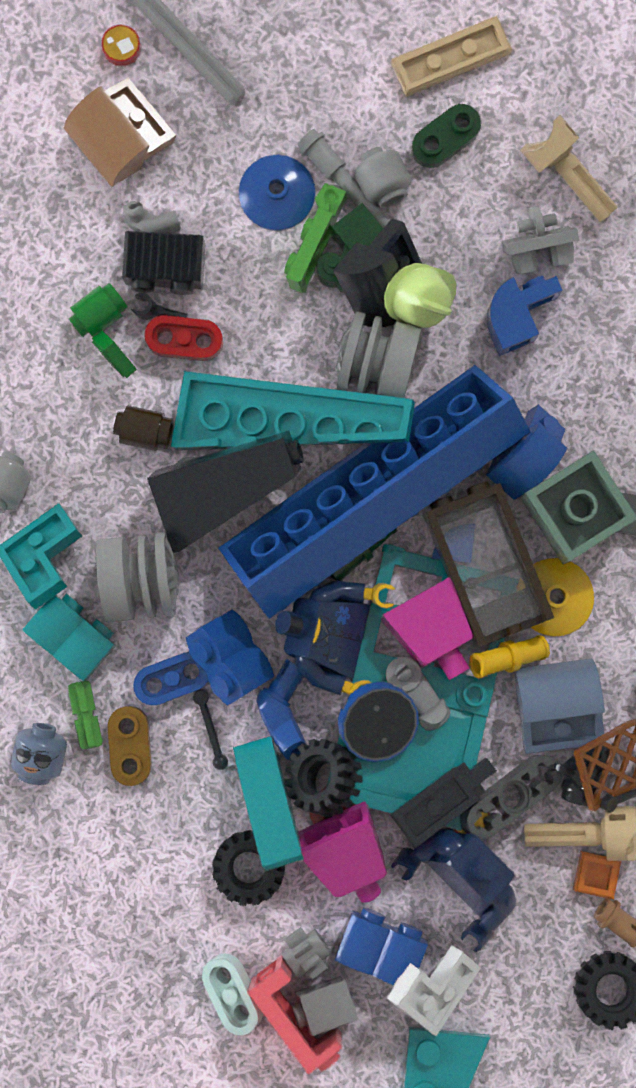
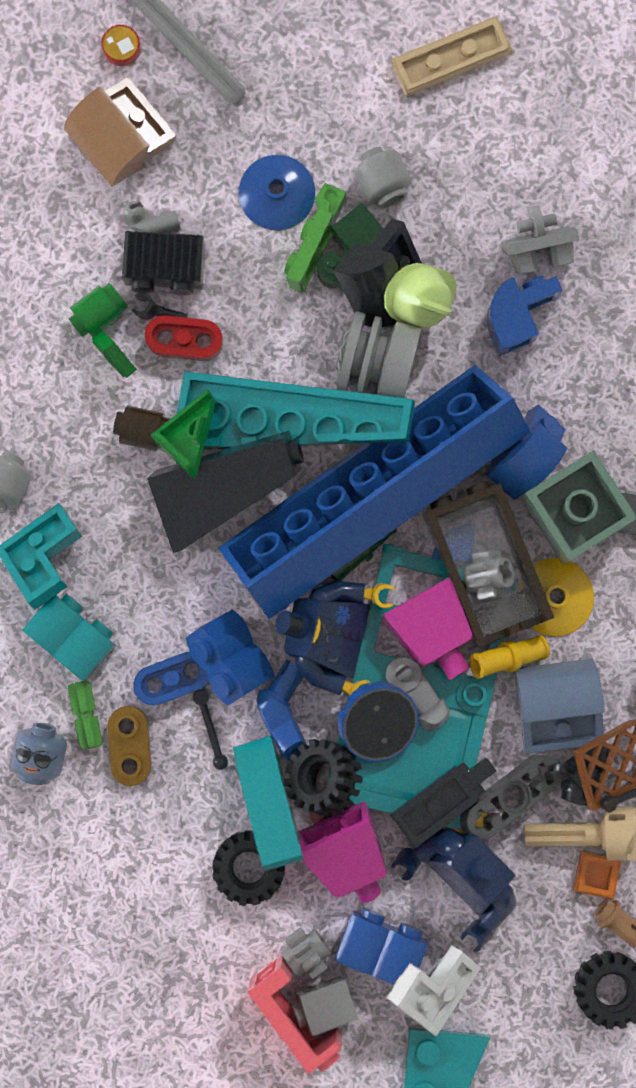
(136, 577): light grey wheel -> none
(186, 433): none -> green tile
(230, 993): light aqua plate -> none
(333, 167): light grey pin -> none
(447, 135): dark green plate -> none
(489, 575): none -> light grey gear
(557, 153): tan piece -> none

